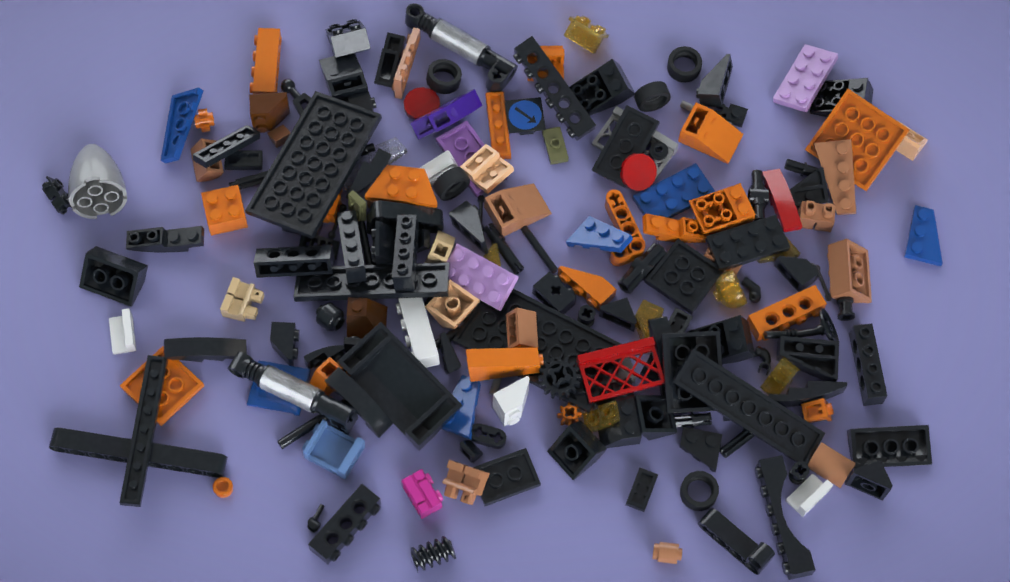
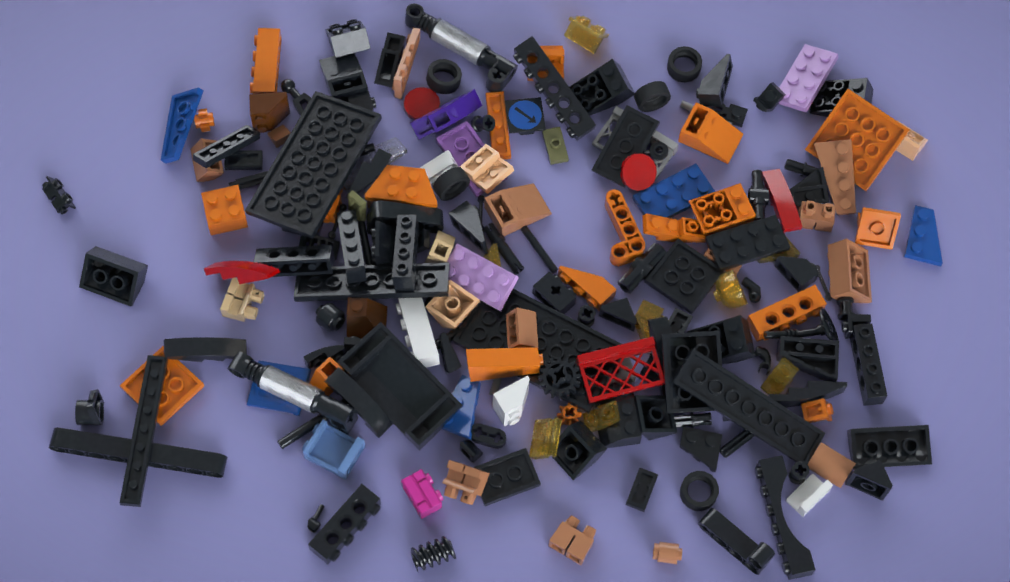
(91, 410): none -> black piece
(95, 184): light grey cylinder -> none
(122, 333): white panel -> none
(162, 241): black slope -> none
(223, 487): orange tile -> none
(243, 270): none -> red slope
(283, 340): black slope -> none
(483, 123): none -> black bush
(545, 438): none -> clear yellow plate
(566, 533): none -> nougat hips
(599, 235): wing -> none
(769, 98): none -> black bracket
(854, 319): none -> black bracket
(877, 228): none -> orange bracket

